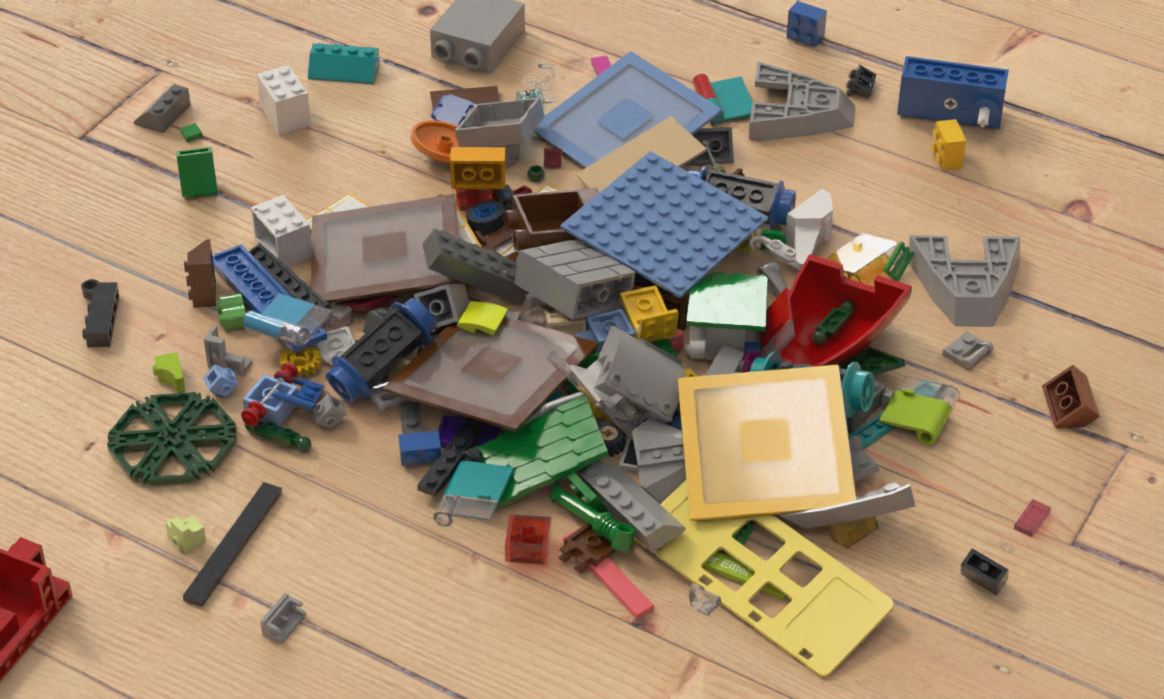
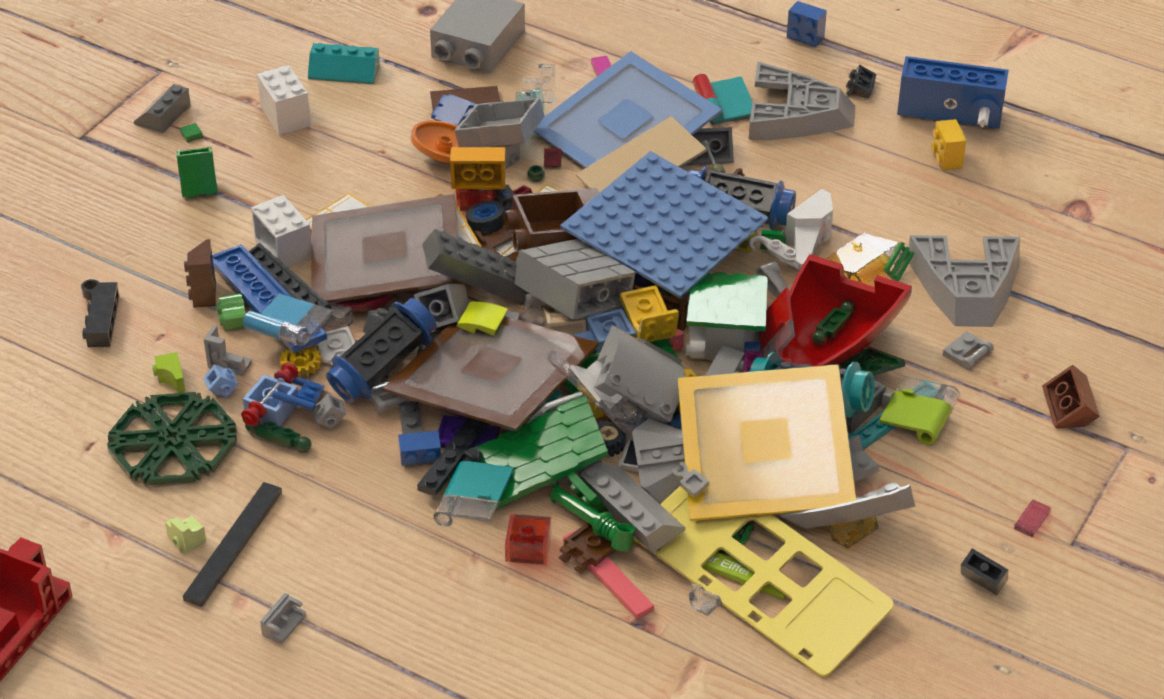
(691, 481): none -> light grey plate

